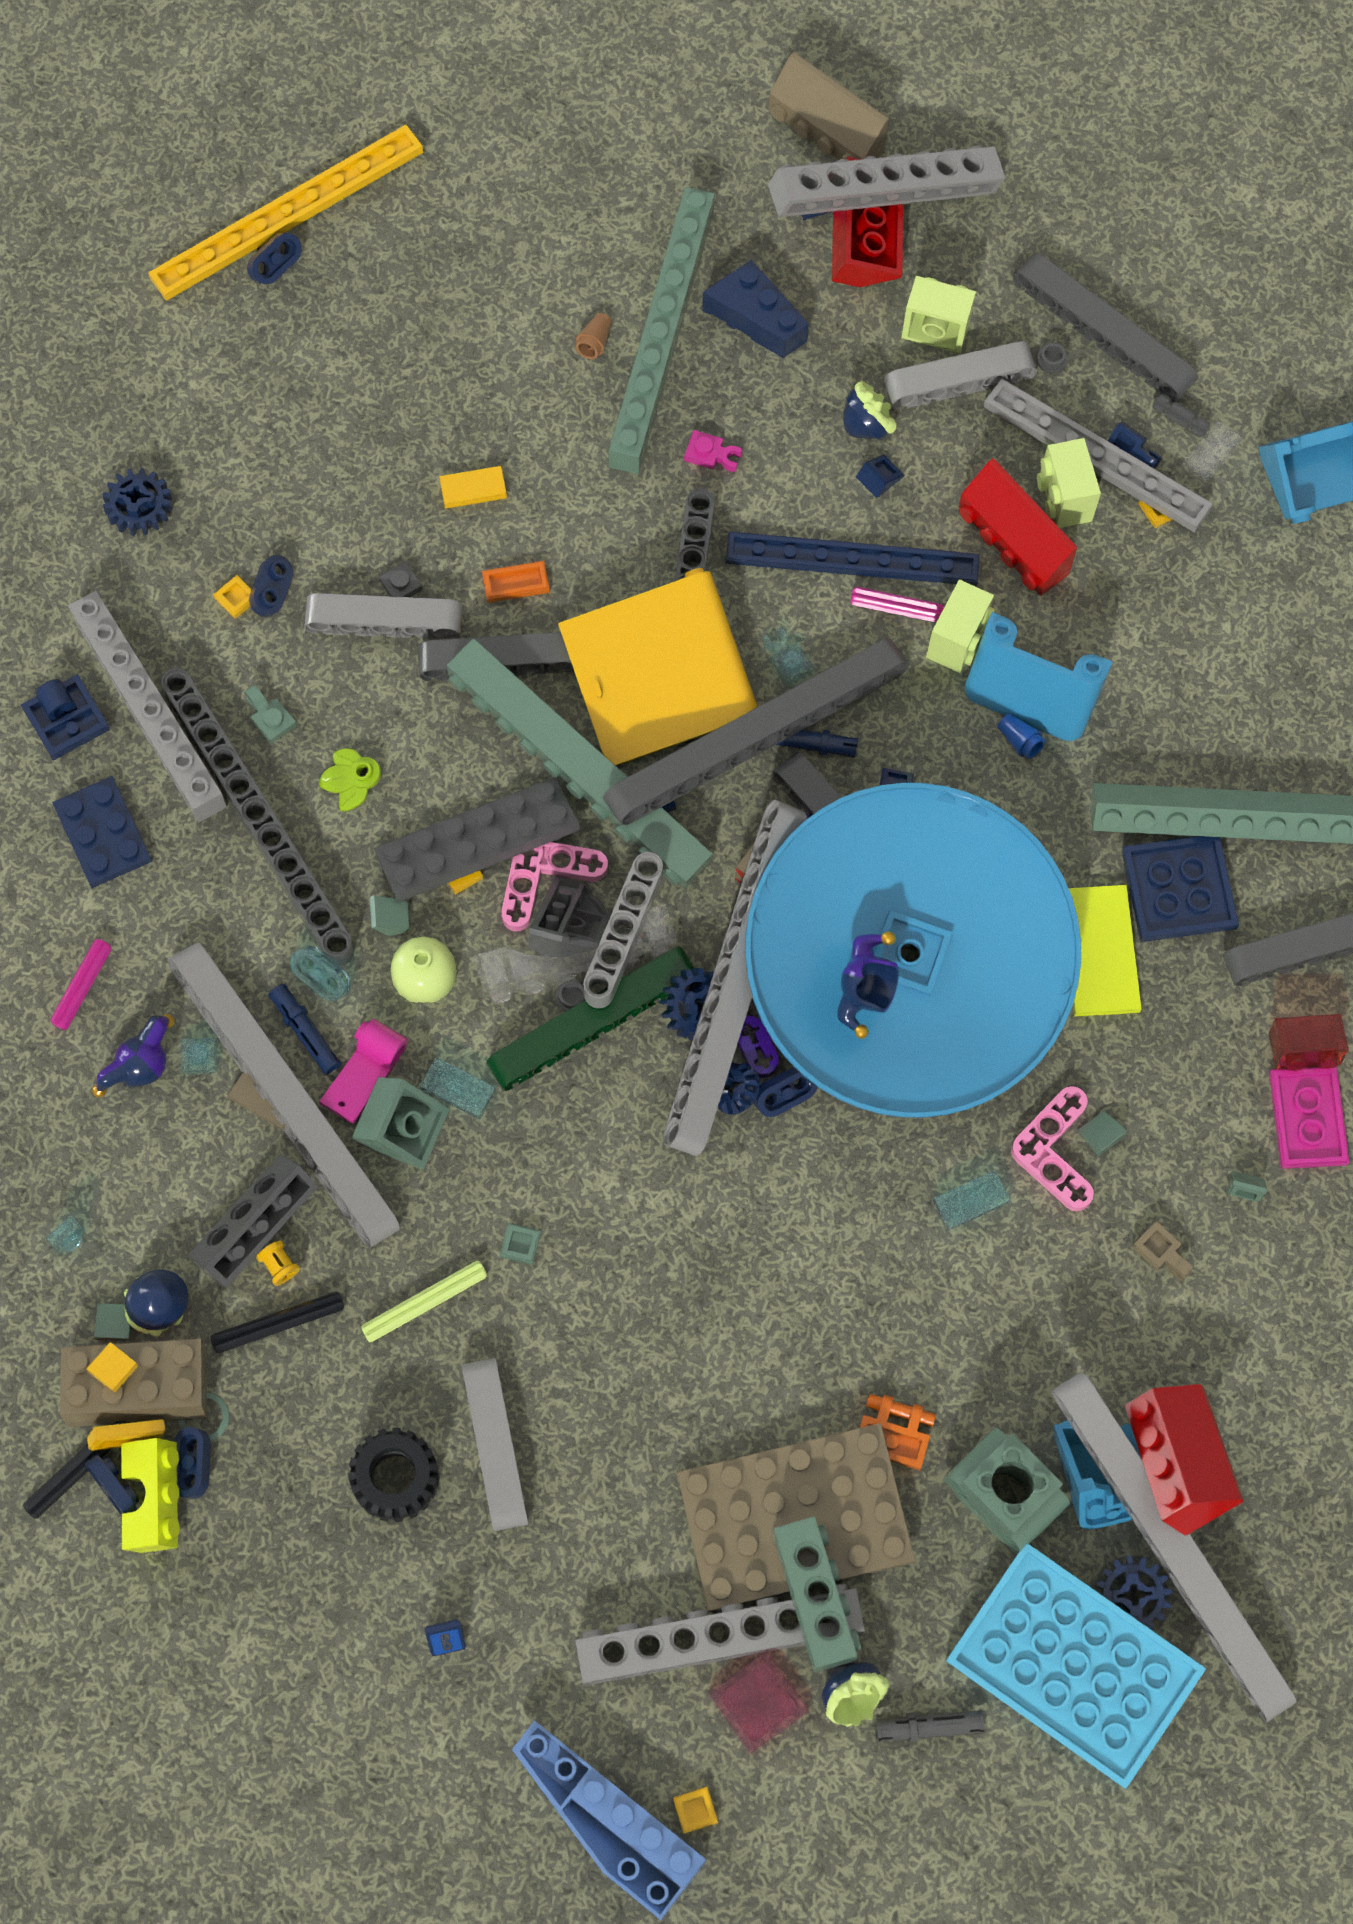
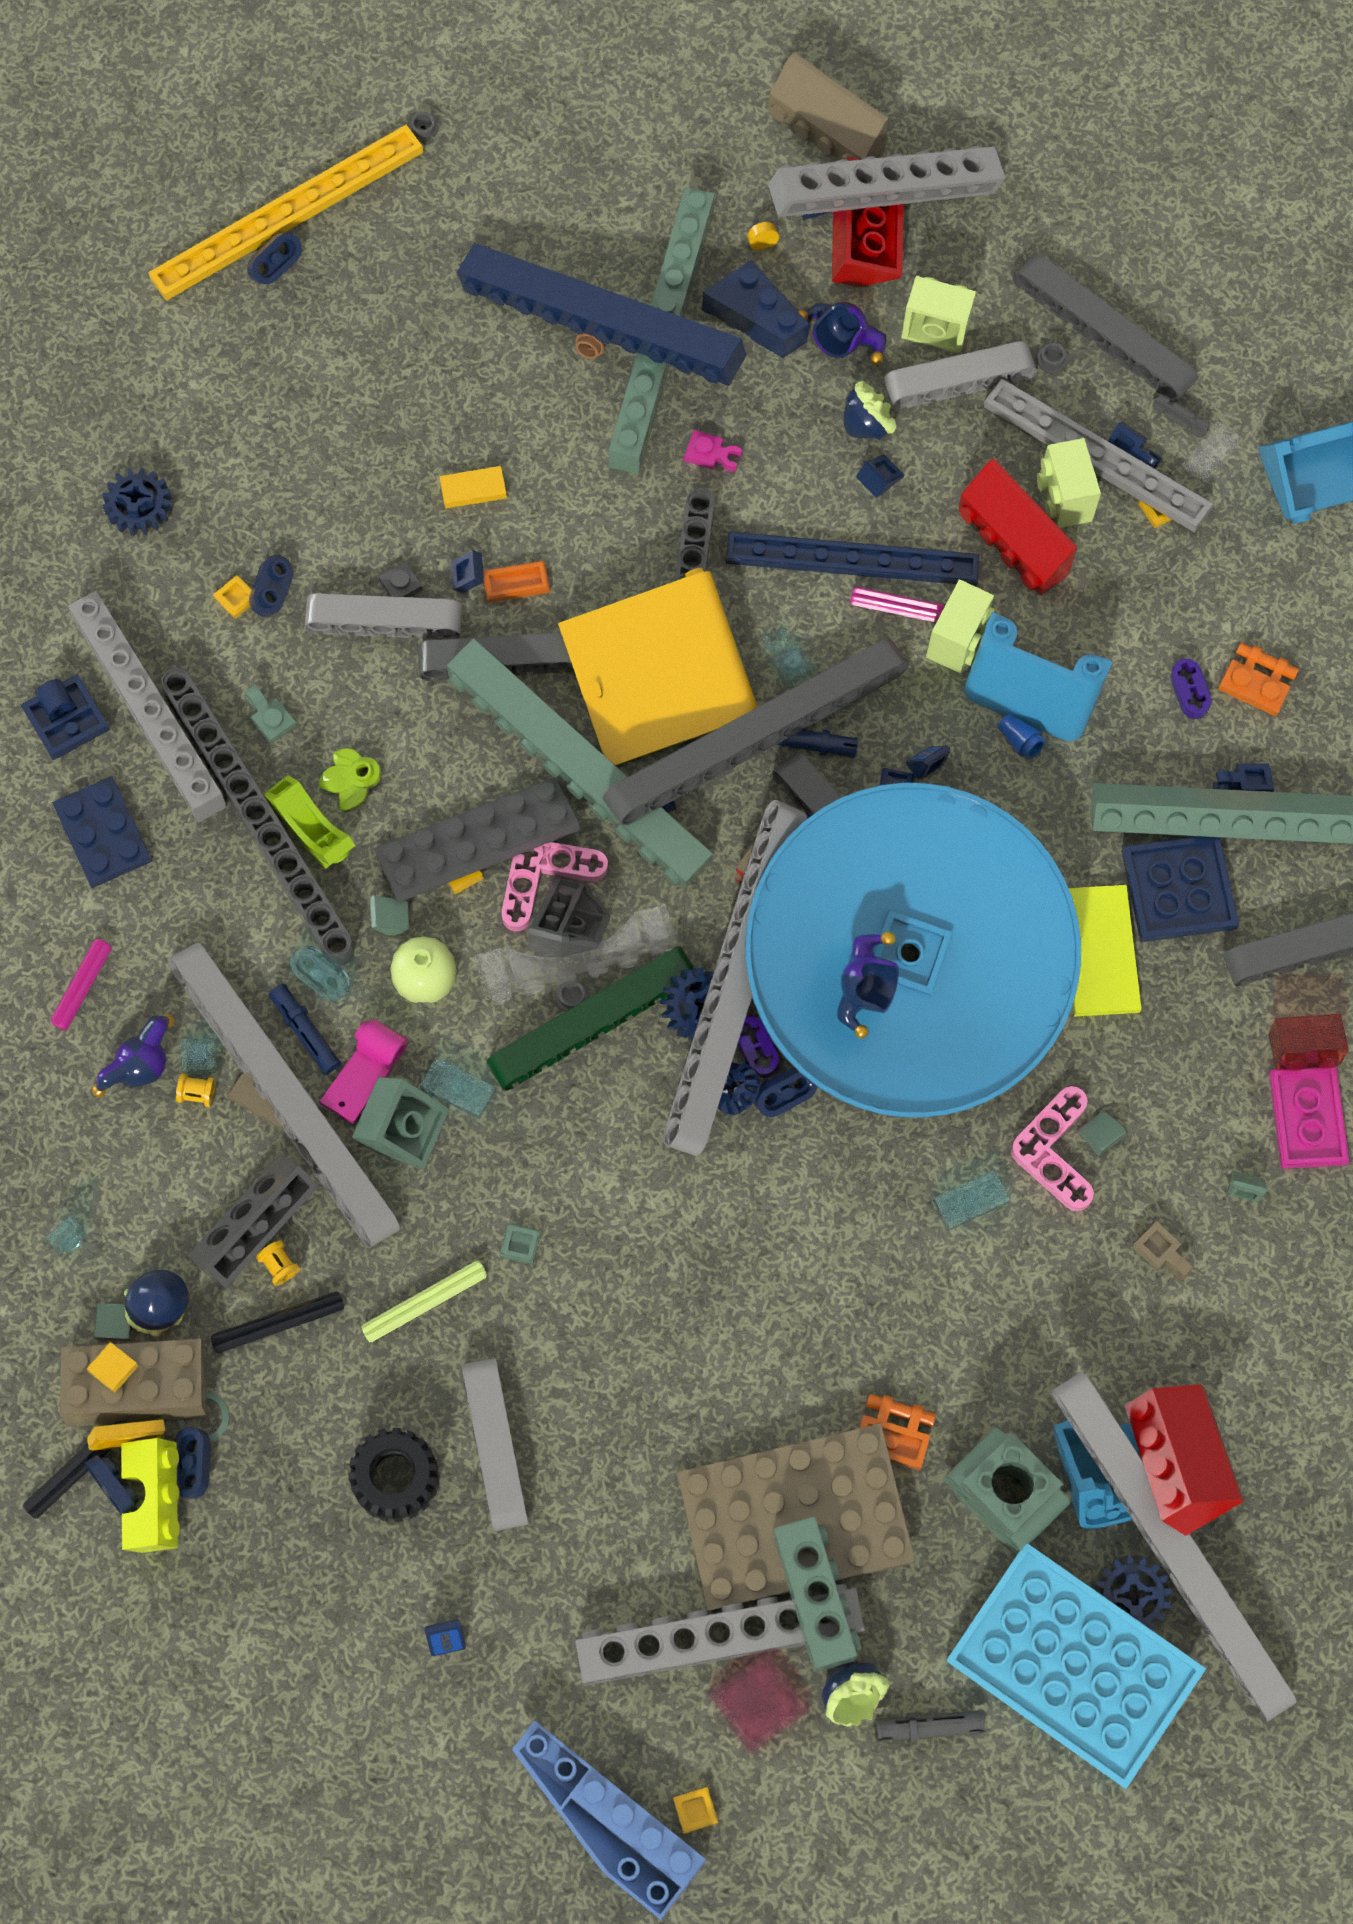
(195, 1090): none -> yellow bush
(307, 823): none -> lime arch
(426, 120): none -> dark grey plate
(467, 571): none -> dark blue plate
(602, 314): none -> dark blue brick
(623, 914): light grey beam -> none
(762, 236): none -> yellow tile
(843, 329): none -> dark blue piece
(928, 760): none -> dark blue slope
(1197, 686): none -> dark purple beam
(1246, 777): none -> dark blue plate
(1255, 687): none -> orange plate

